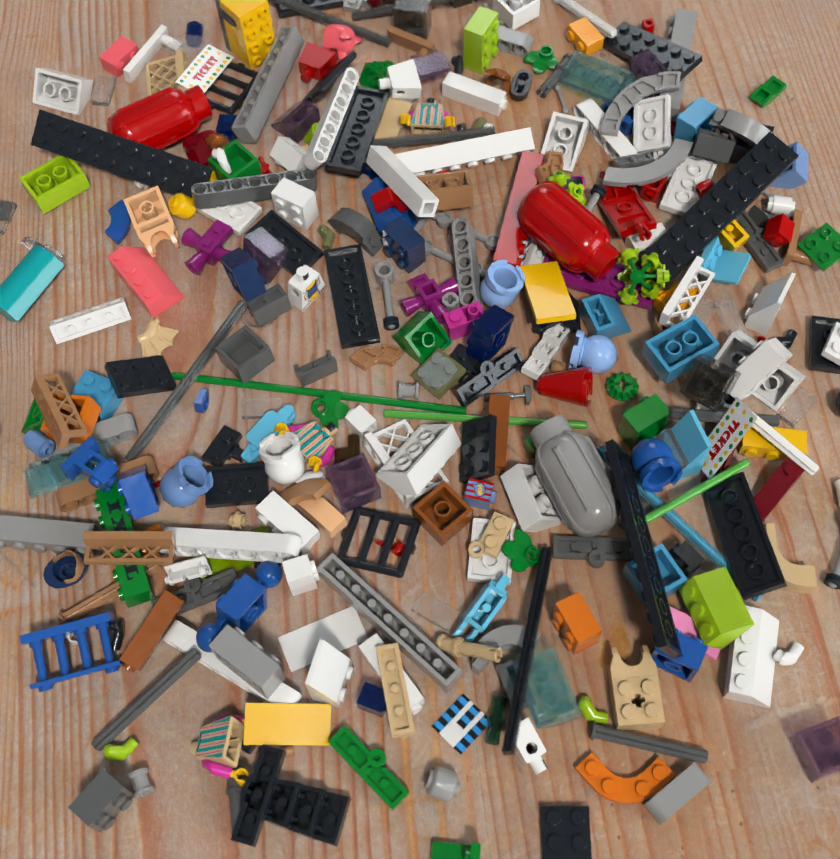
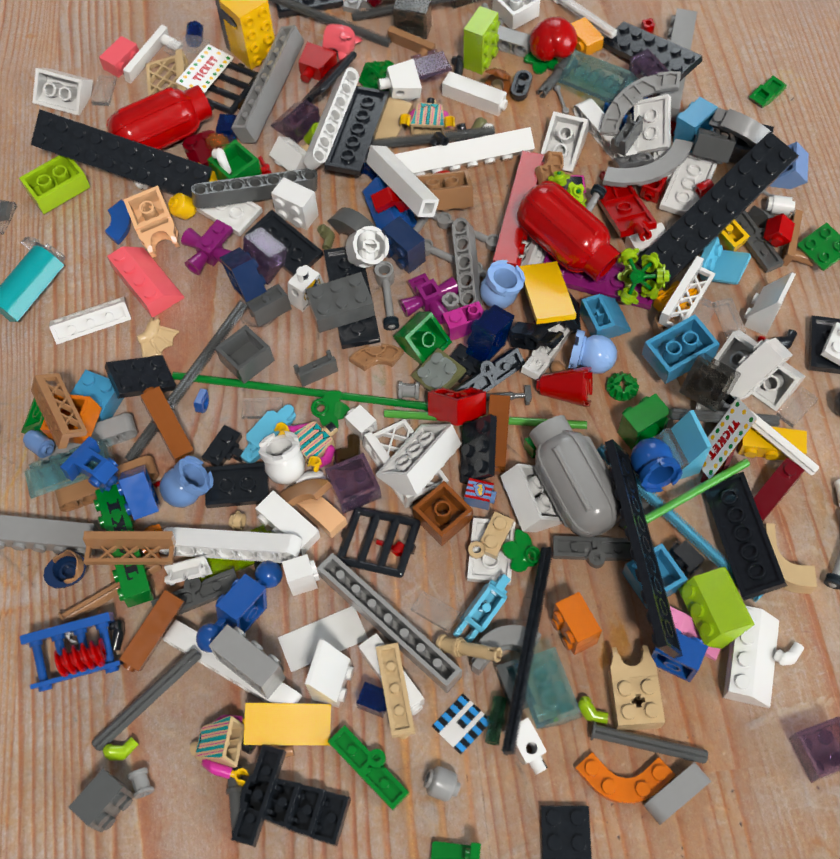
(80, 658): none -> red piece
(166, 423): none -> dark orange brick
(340, 302): none -> dark grey brick
(367, 247): none -> white brick
(439, 139): none -> black arm
(457, 406): none -> red brick
(533, 336): none -> black piece
(553, 39): none -> red piece
(627, 136): none -> dark grey hinge

